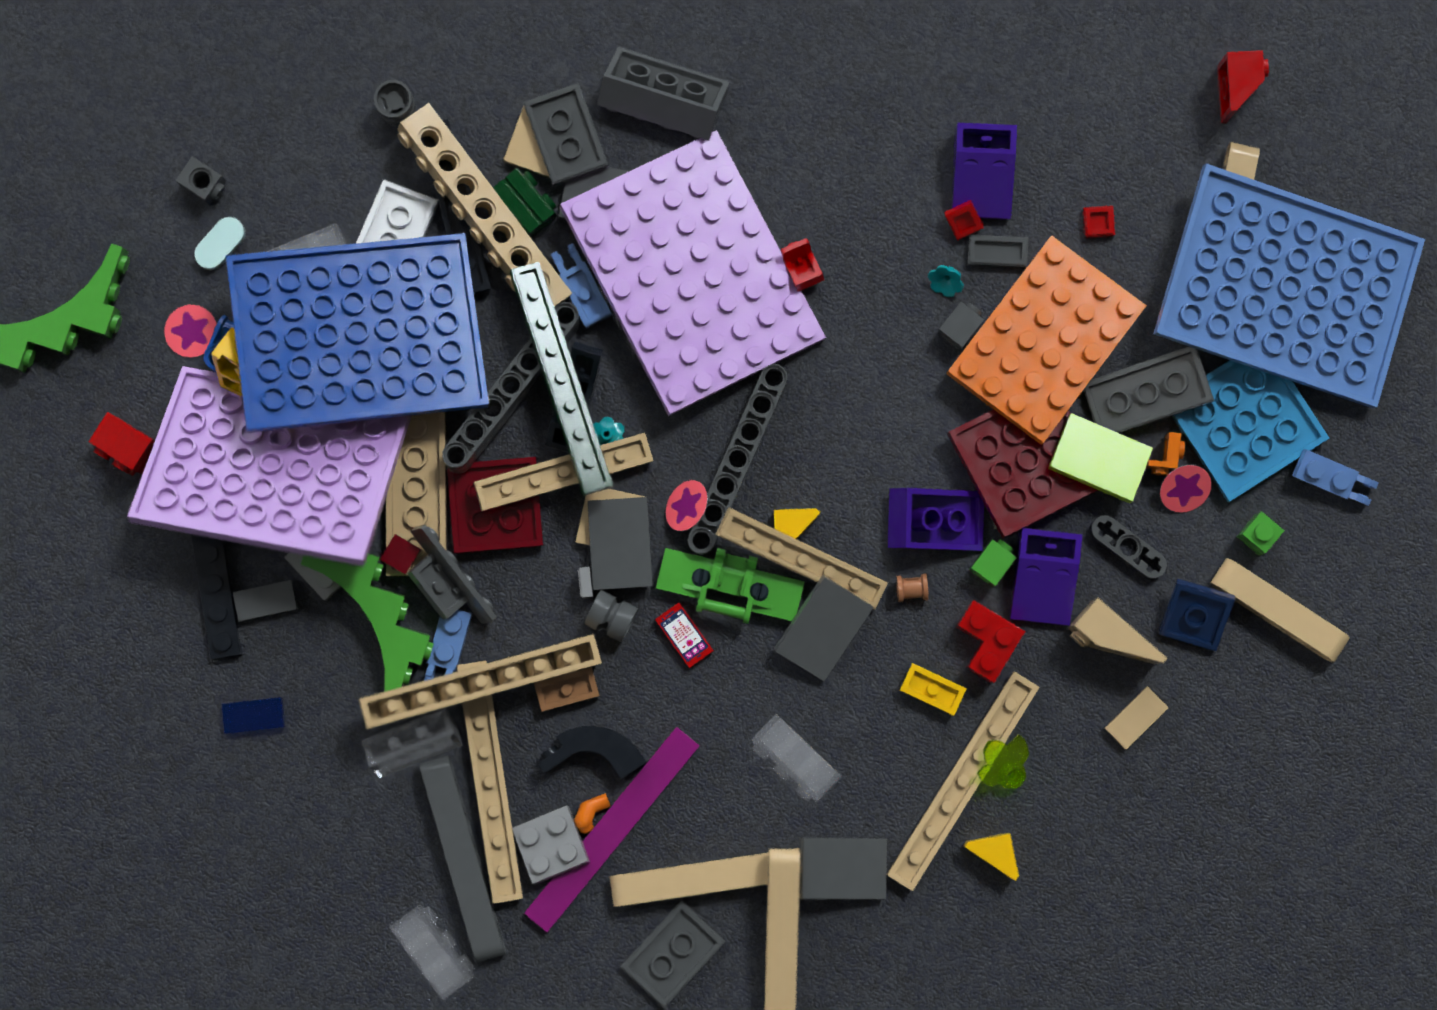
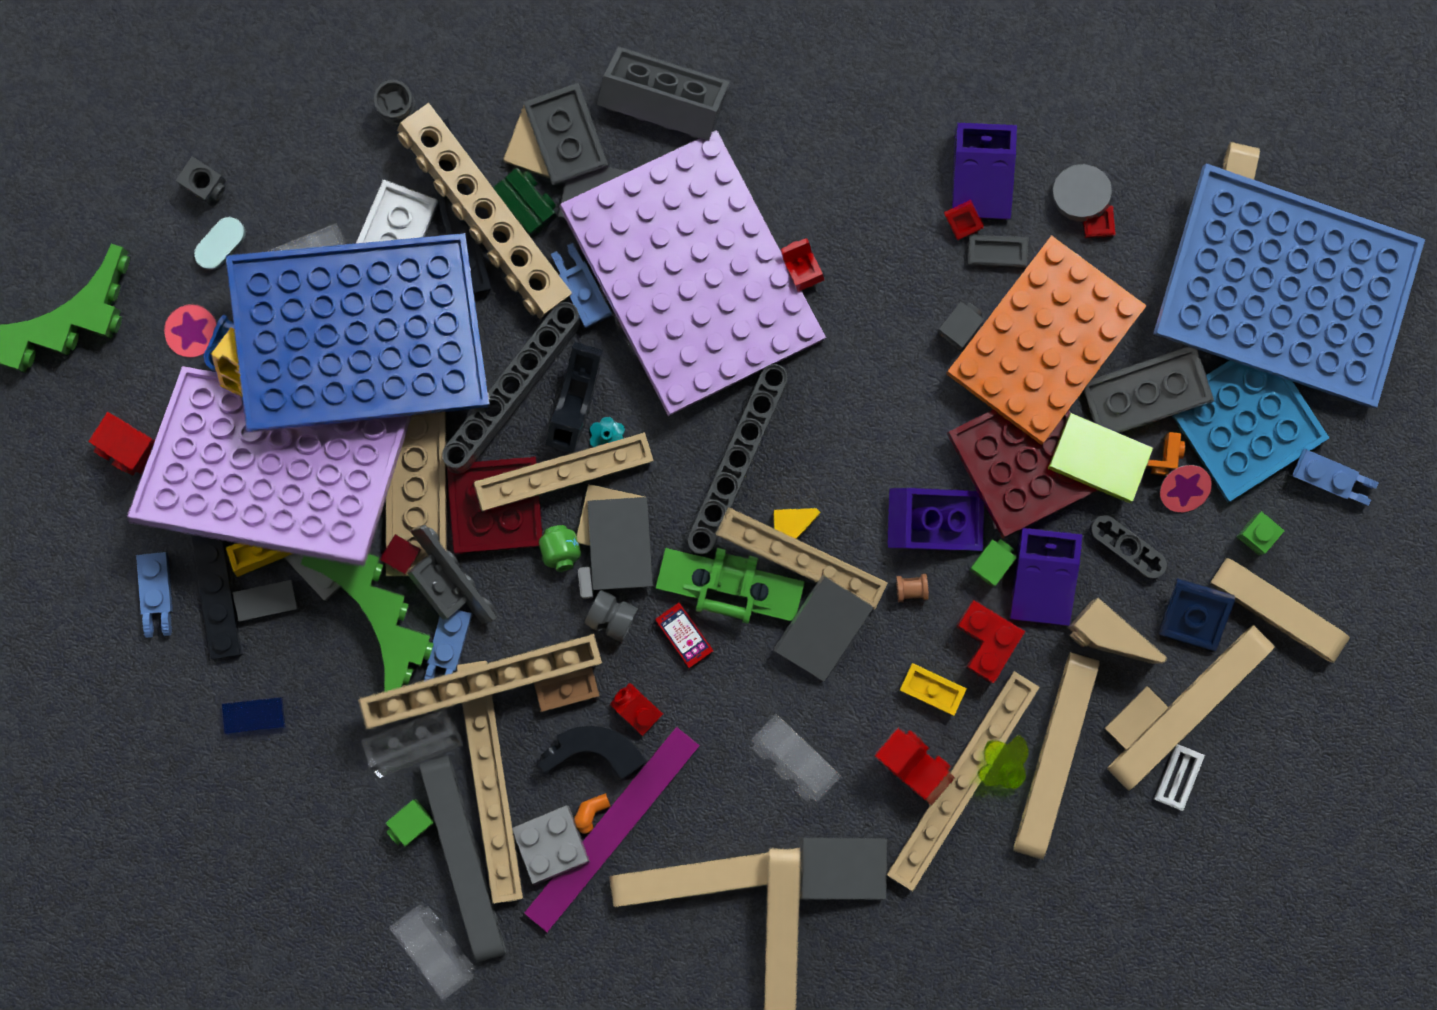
(154, 591): none -> medium blue hinge
(249, 557): none -> yellow plate
(409, 823): none -> bright green brick
(559, 548): none -> bright green head
(561, 378): tile -> none
(636, 708): none -> red bracket
(672, 954): dark grey tile -> none
(686, 505): coral sticker -> none
(908, 760): none -> red brick
(945, 280): teal plant -> none
(996, 851): yellow slope -> none
(1056, 756): none -> tan beam
(1082, 192): none -> tile
(1168, 772): none -> white tile
(1191, 707): none -> tan beam
(1238, 79): red slope -> none

